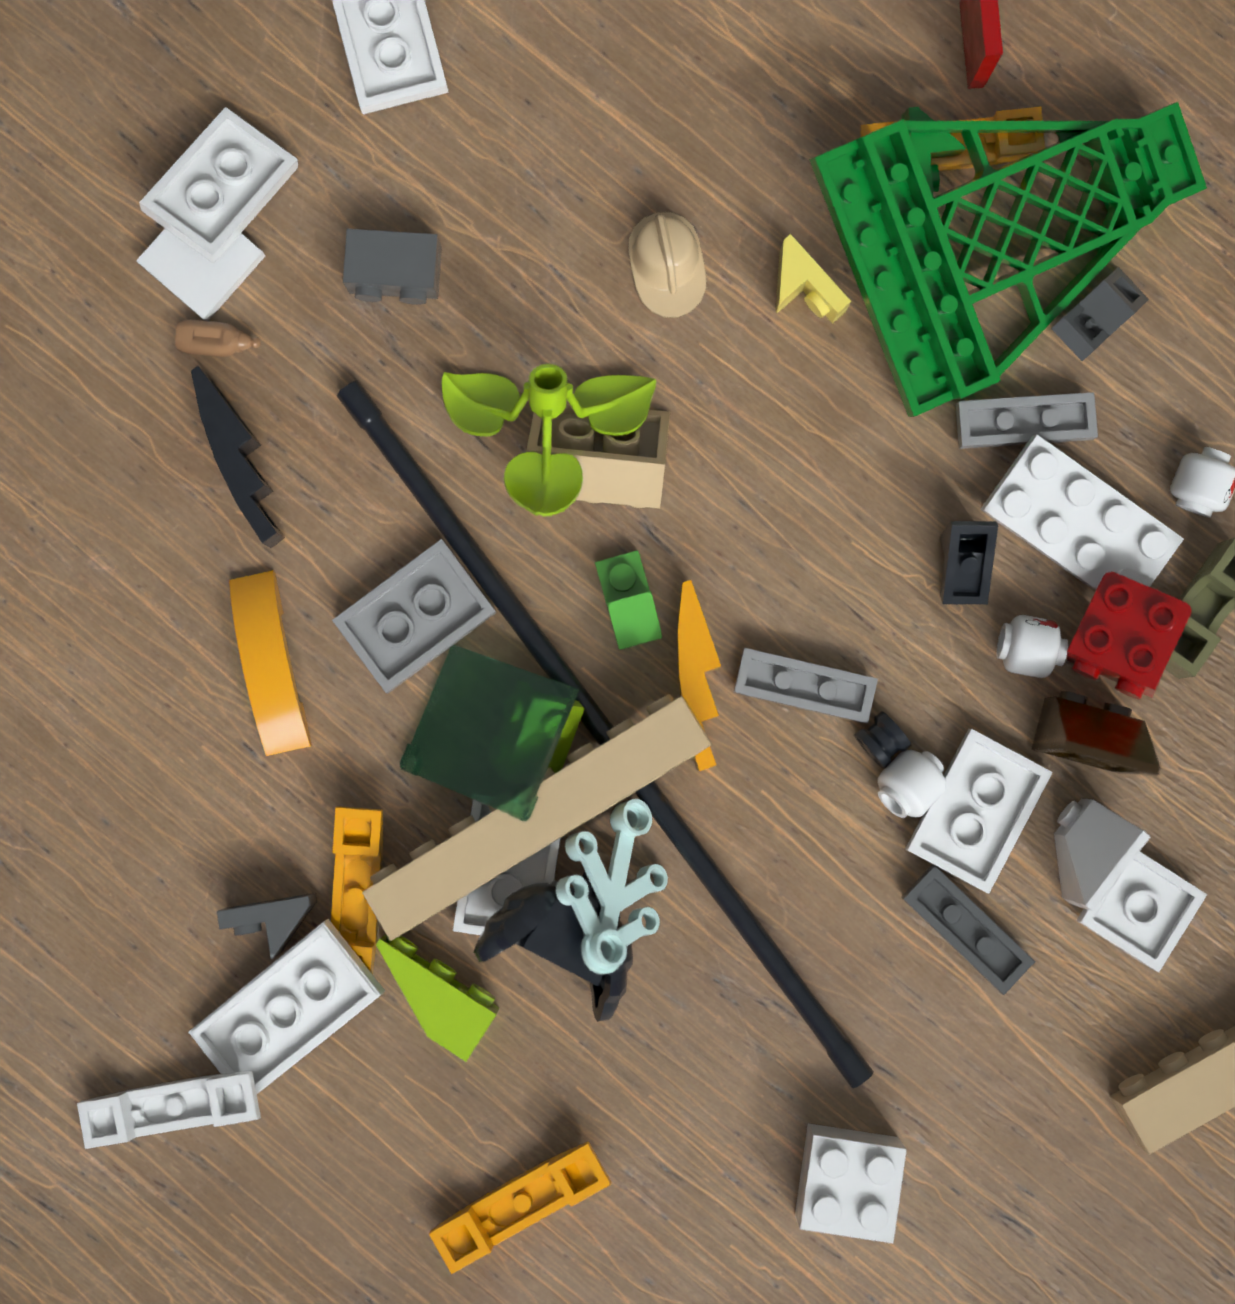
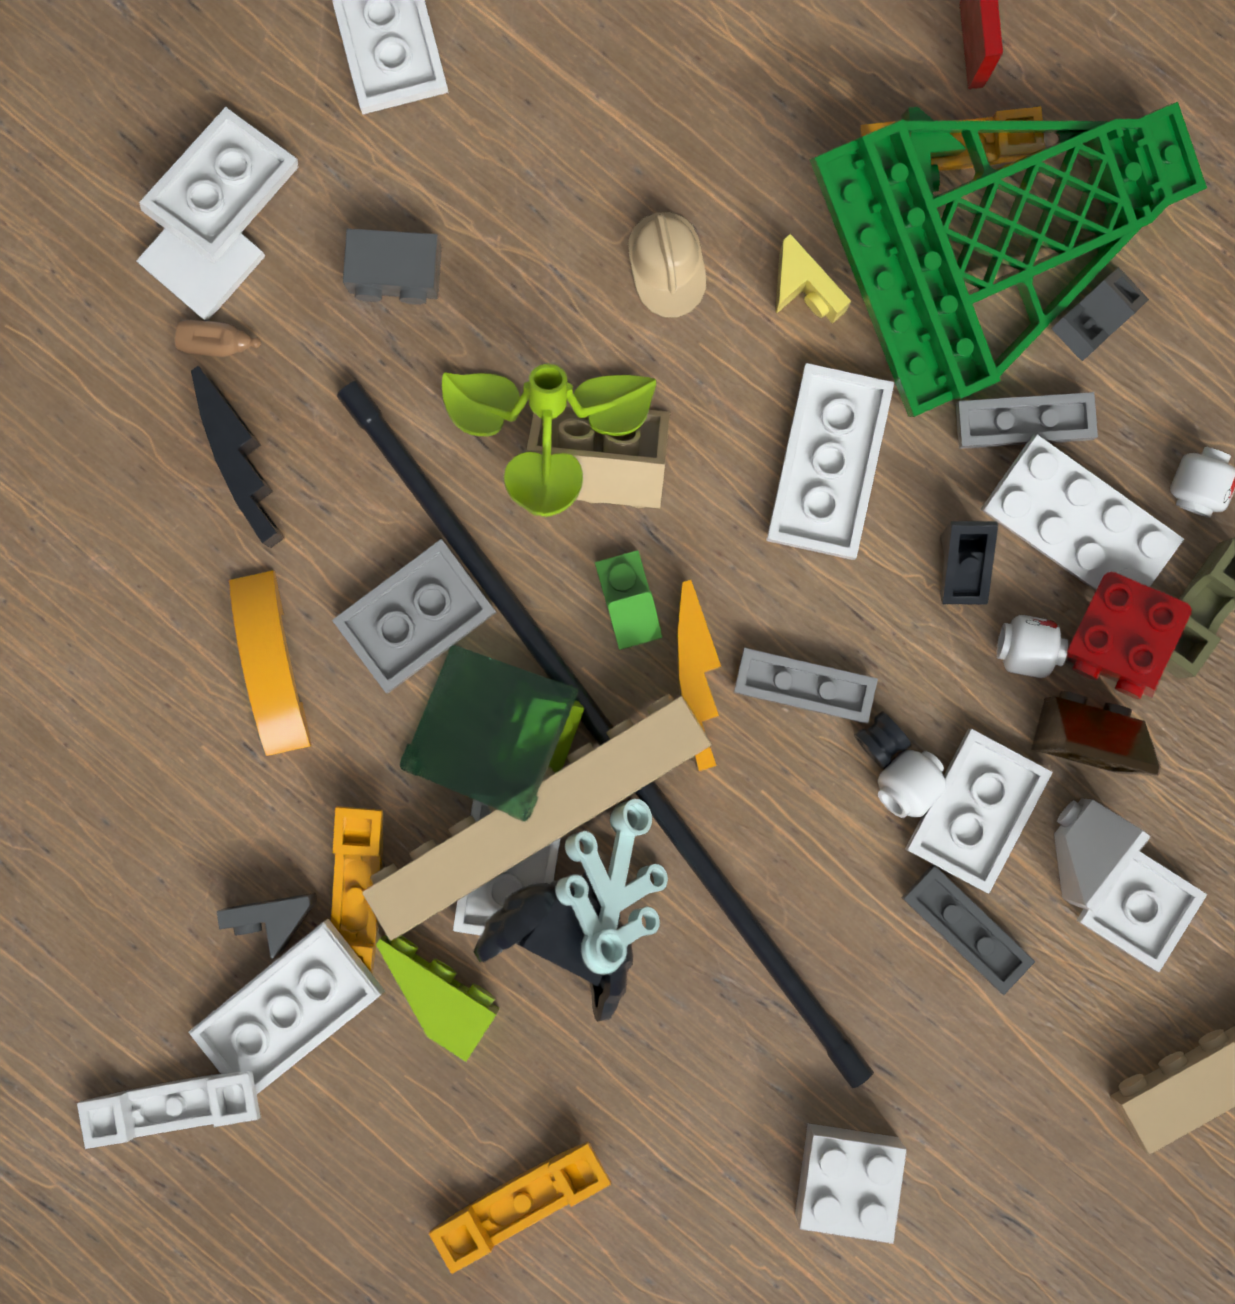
(830, 461): none -> white plate

